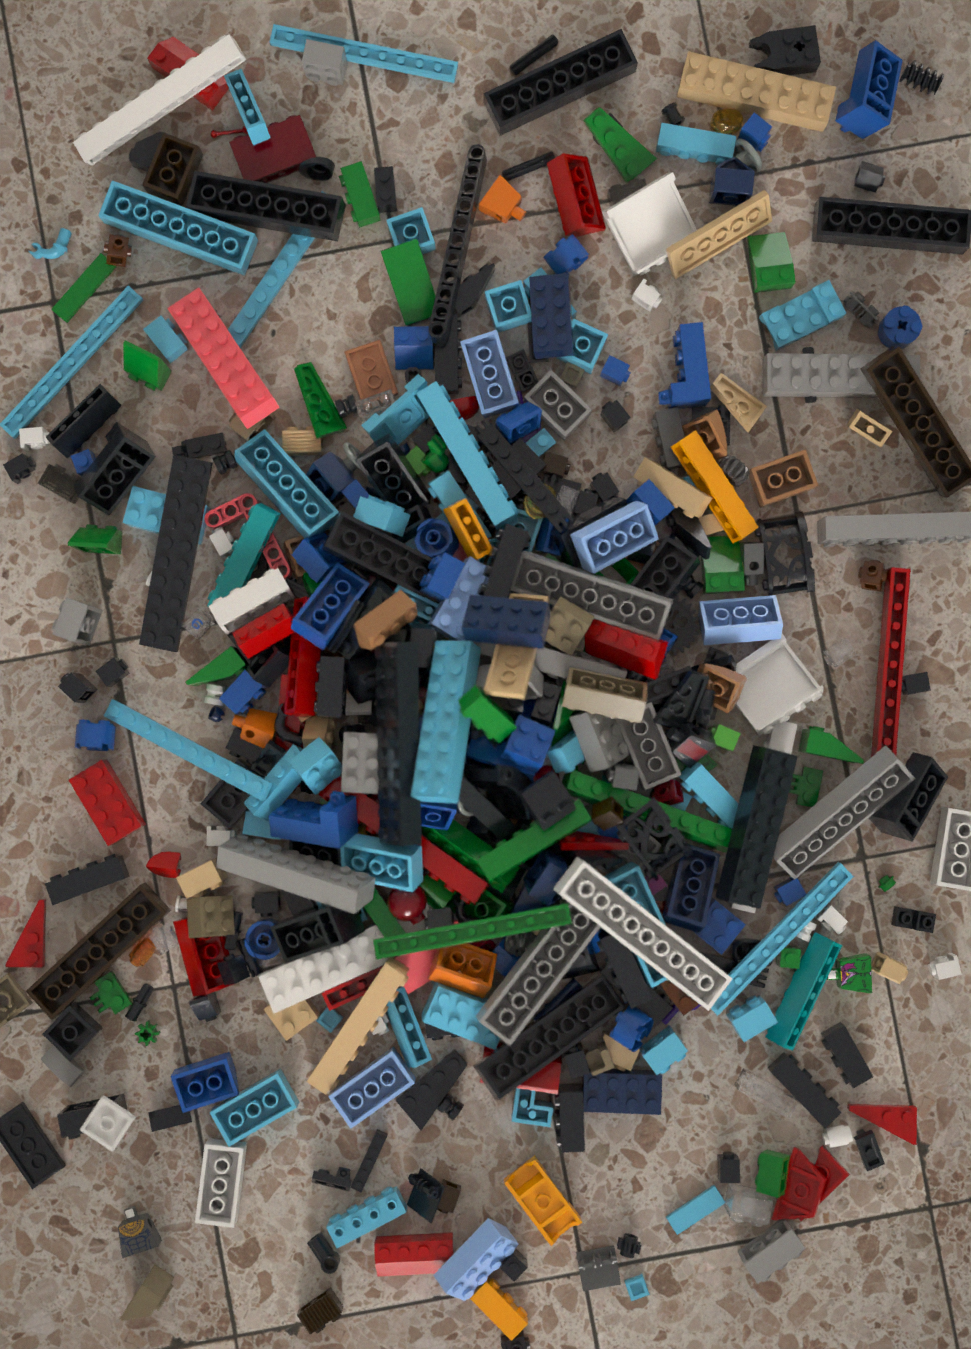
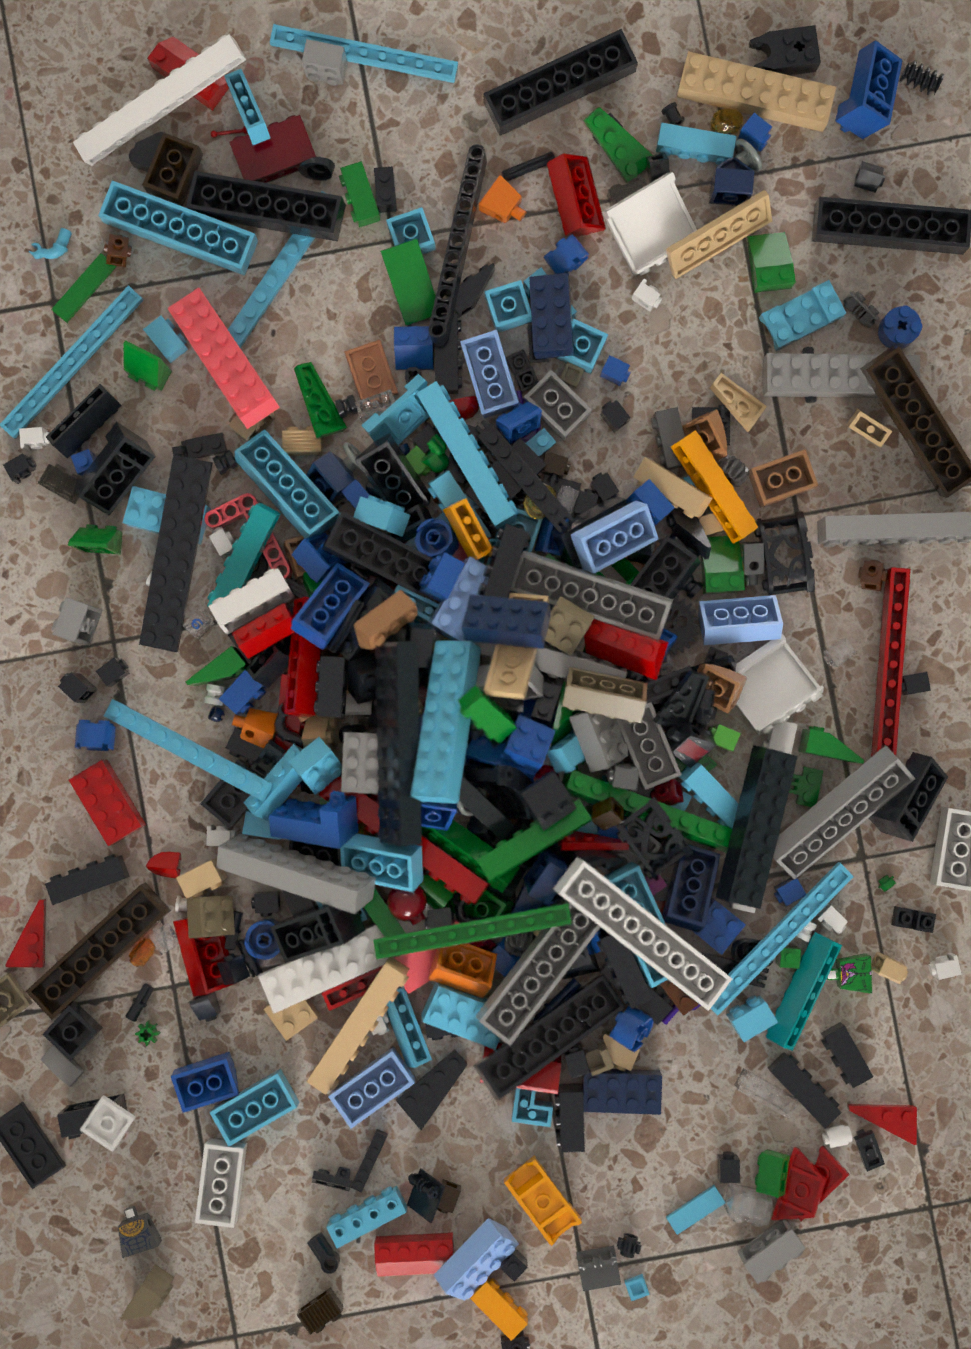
(111, 994): green hinge -> none
(168, 1118): black slope -> none
(329, 1019): medium azure tile -> none
(447, 1103): black wheel -> none
(533, 55): black axle -> none
(657, 166): none -> black brick
(663, 1050): medium azure brick -> none
(693, 376): blue hinge -> none

